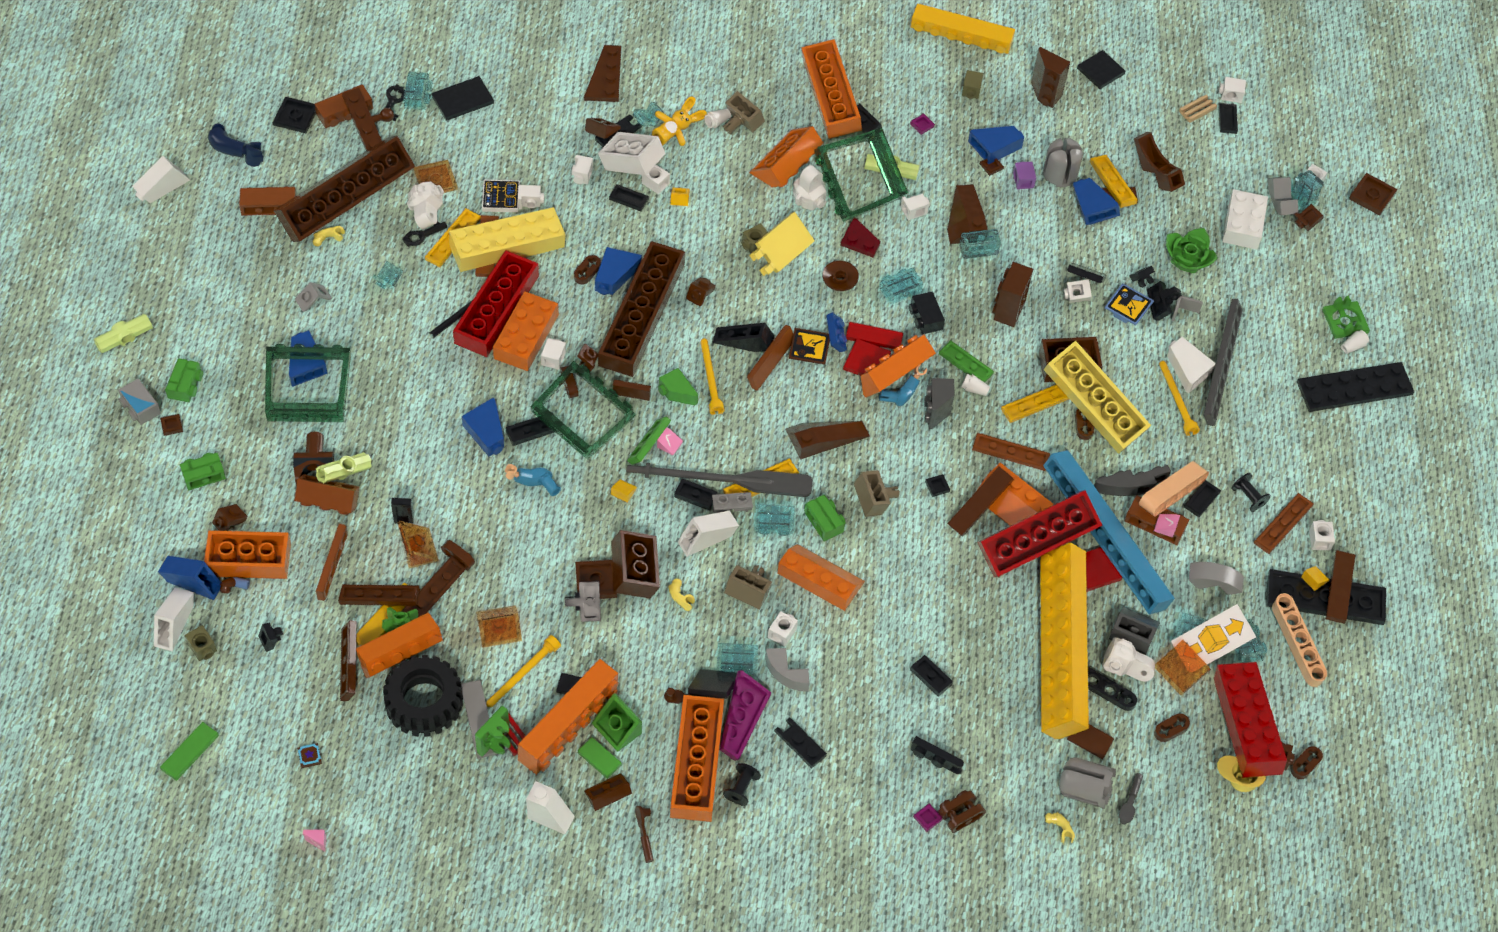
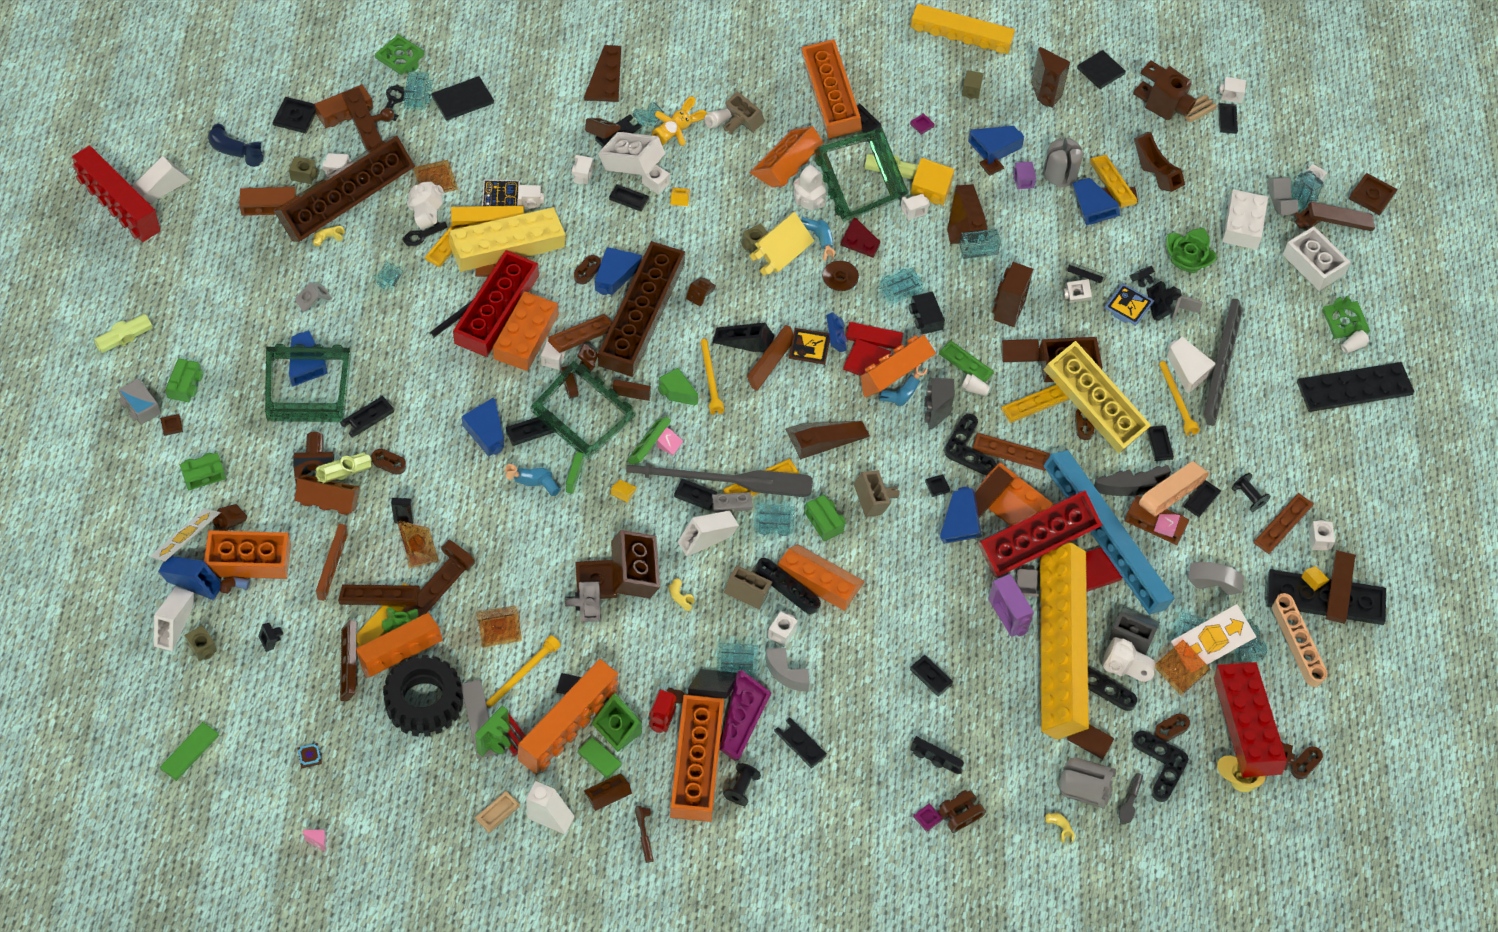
(115, 194): none -> red brick
(185, 534): none -> white sticker
(303, 170): none -> olive brick
(334, 162): none -> white brick
(368, 416): none -> black hinge
(388, 462): none -> reddish brown beam
(391, 47): none -> bright green piece
(482, 214): none -> yellow tile
(497, 812): none -> tan tile
(574, 472): none -> bright green tile
(580, 333): none -> dark orange tile
(662, 711): none -> red brick
(789, 583): none -> black beam
(824, 234): none -> dark azure arm
(932, 181): none -> yellow slope
(962, 517): none -> blue slope
(963, 451): none -> black beam
(1011, 605): none -> medium lavender window
(1020, 350): none -> reddish brown slope
(1027, 582): none -> light grey bracket
(1160, 443): none -> black tile
(1168, 92): none -> reddish brown piece
(1168, 758): none -> black beam
(1316, 258): none -> white brick
(1341, 216): none -> reddish brown tile

